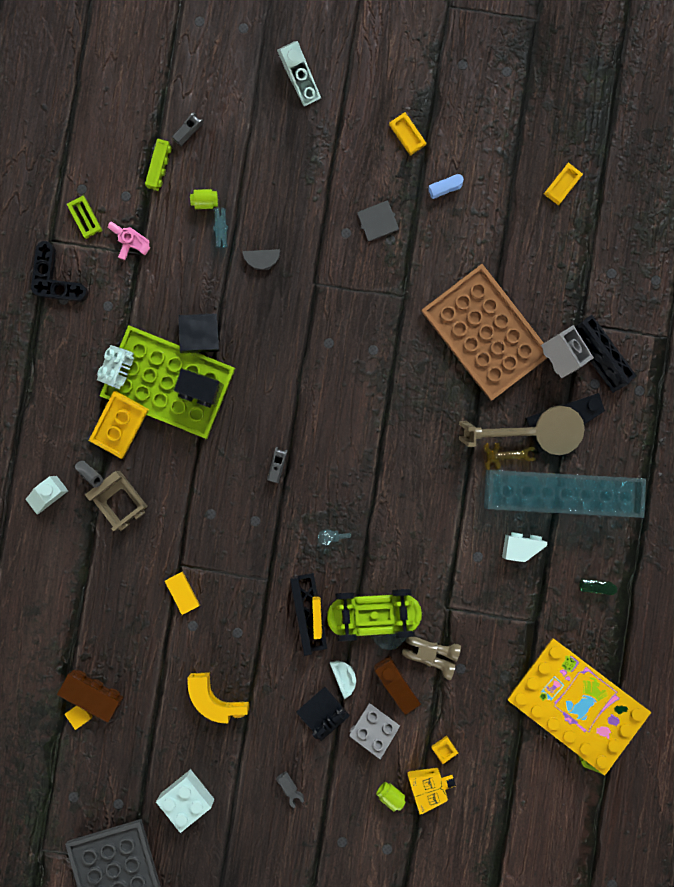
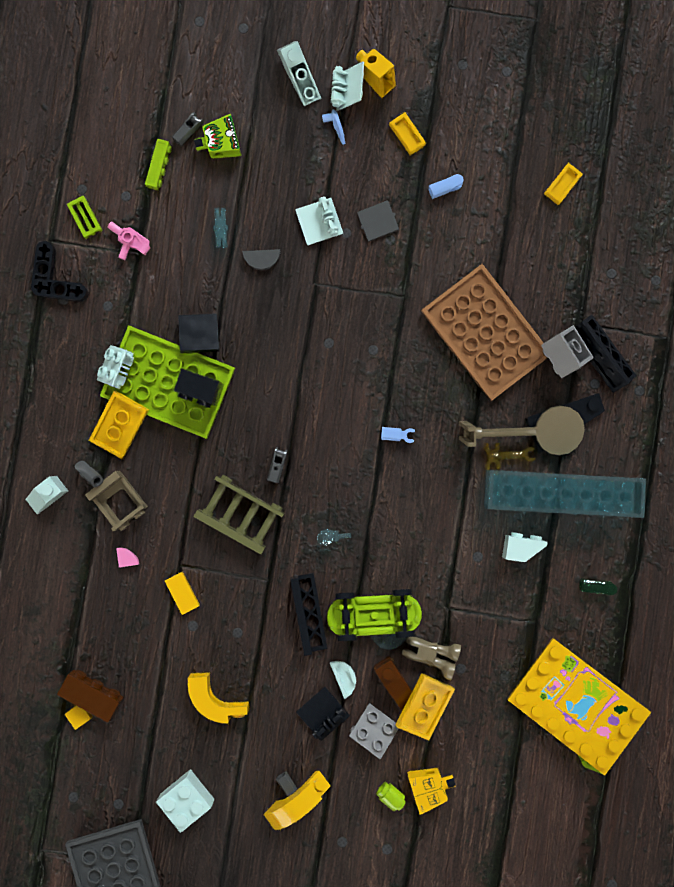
(126, 557): none -> bright pink tile
(204, 199): lime brick -> none
(219, 138): none -> torso
(223, 524): none -> olive fence
(297, 805): none -> yellow arch
(317, 622): yellow tile -> none
(319, 221): none -> light aqua hinge
(333, 116): none -> light blue bar
(347, 86): none -> light aqua hinge
(377, 71): none -> yellow torso
(396, 434): none -> light blue bar
(425, 707): none -> yellow tile
(444, 749): yellow tile -> none

